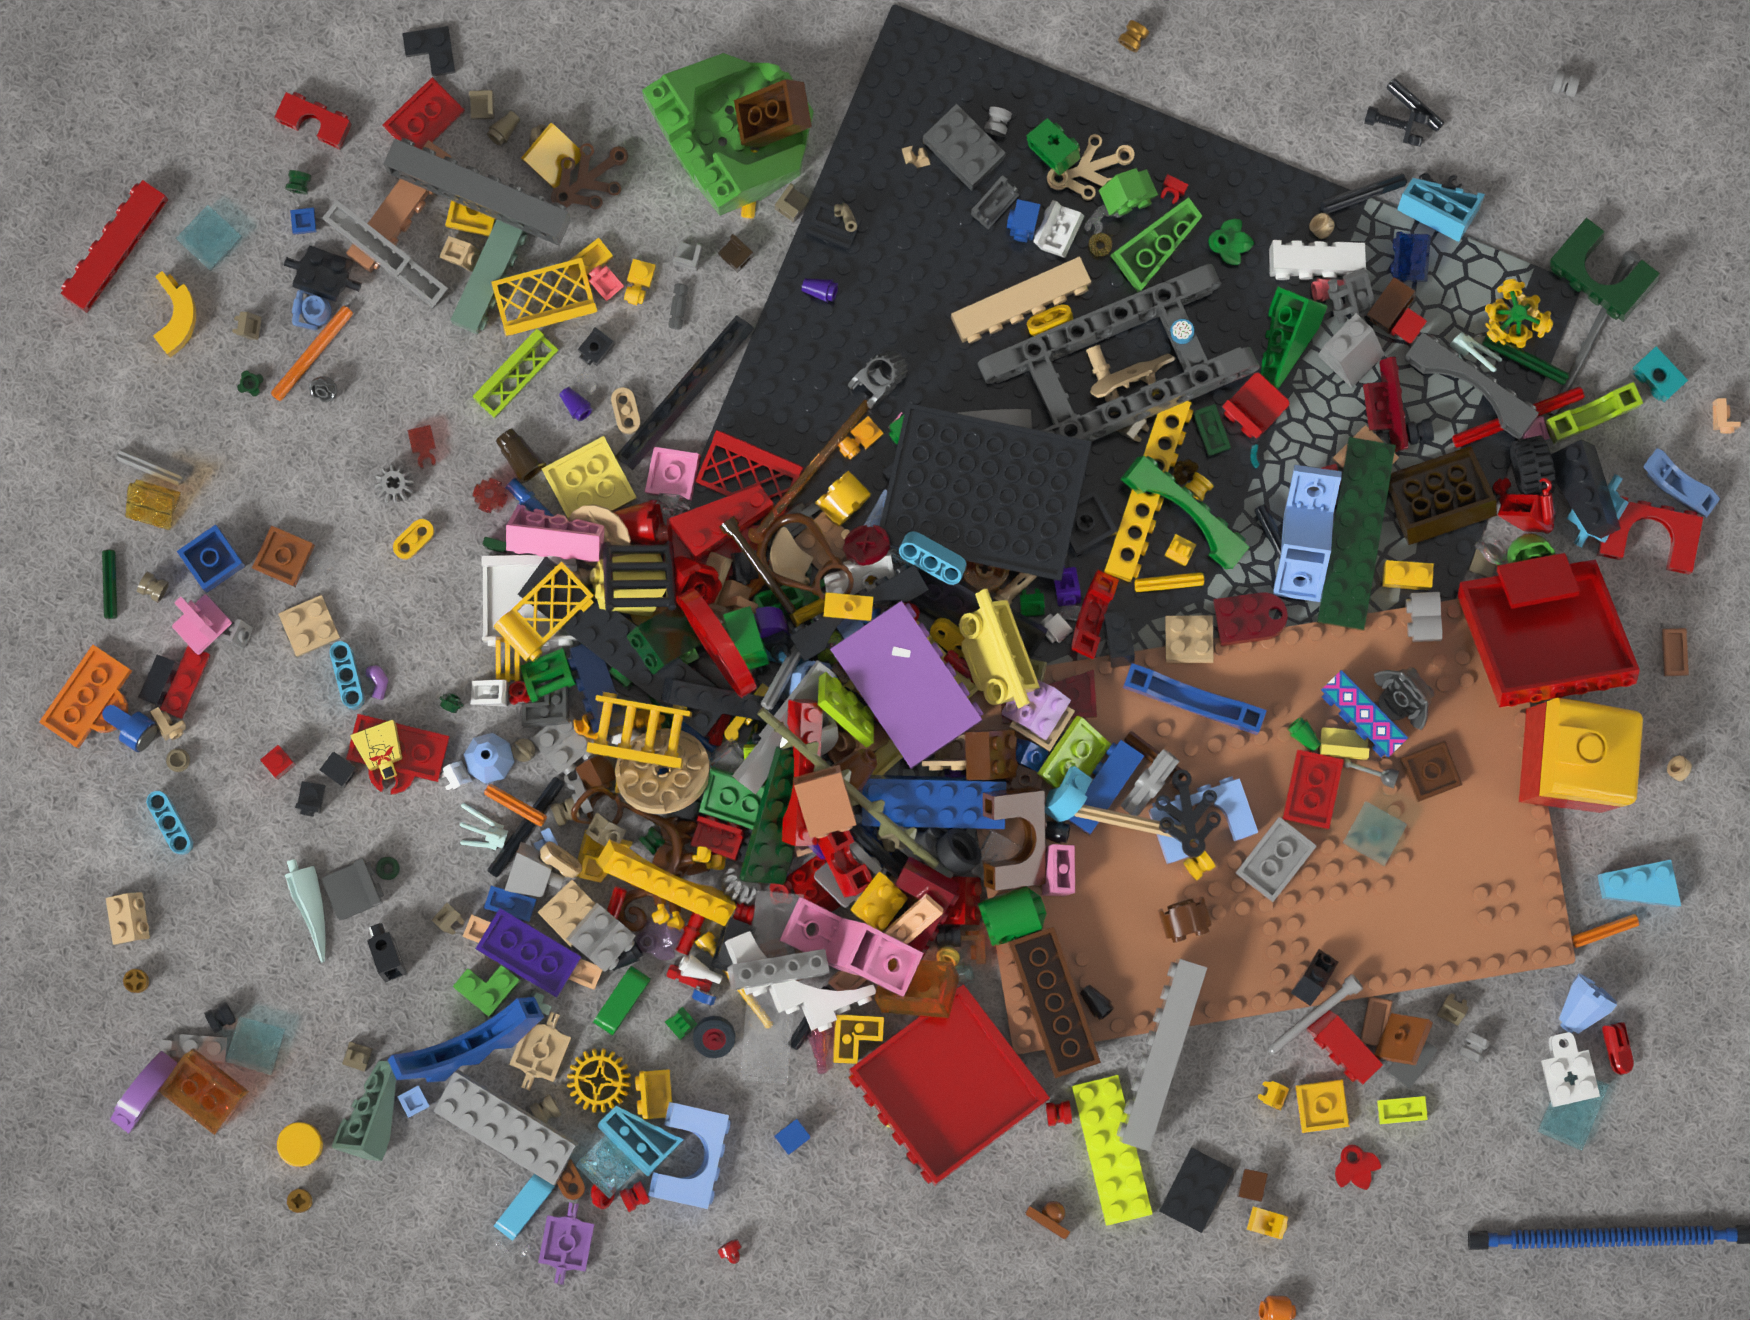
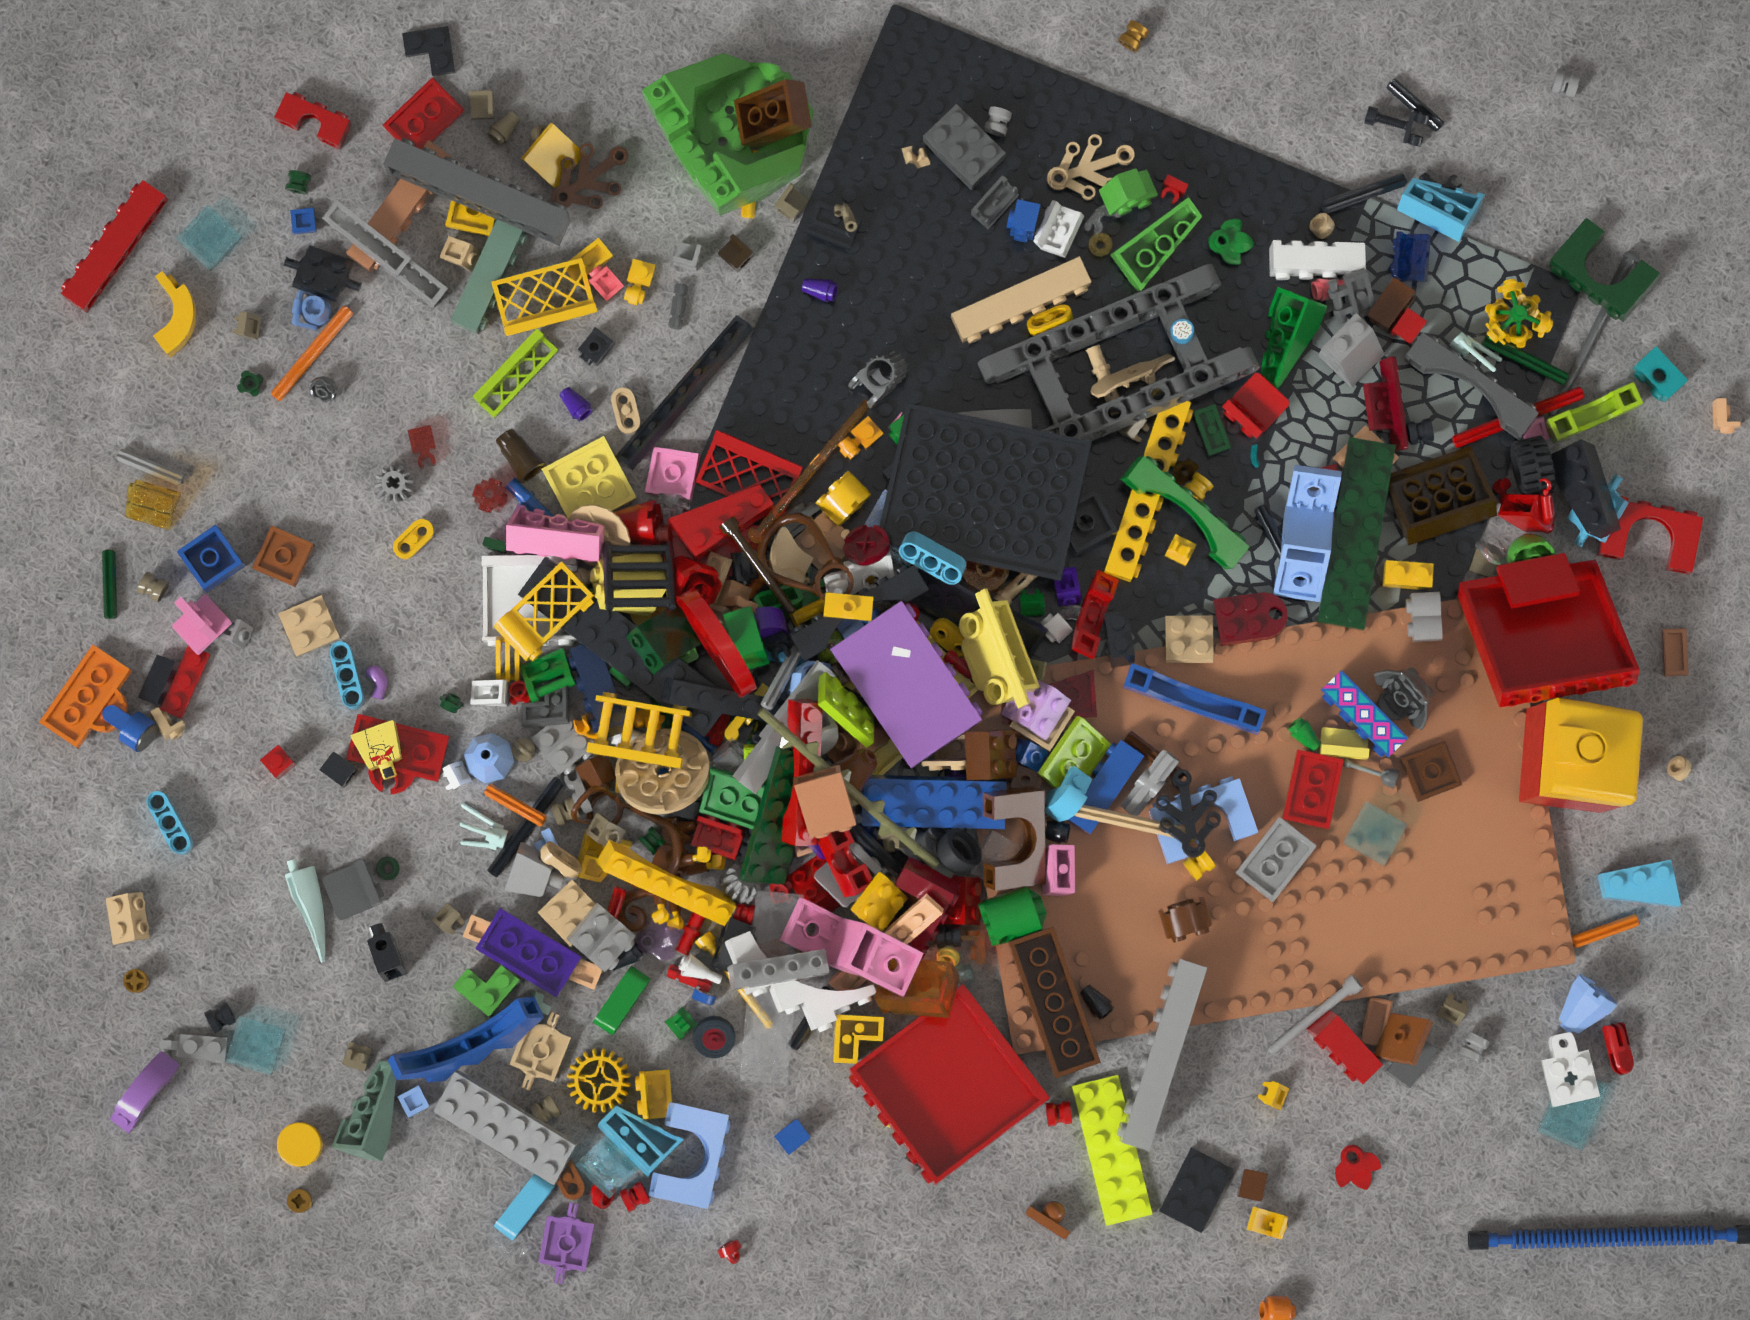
(178, 760): dark tan plate -> none
(203, 1091): clear orange brick -> none
(310, 798): black bracket -> none
(513, 903): blue plate -> none
(820, 1043): clear pink cone -> none
(1054, 146): green brick -> none
(1169, 582): yellow axle -> none
(1314, 977): black slope -> none
(1322, 1106): yellow plate -> none
(1402, 1110): neon yellow plate -> none
(1680, 485): medium blue arch -> none

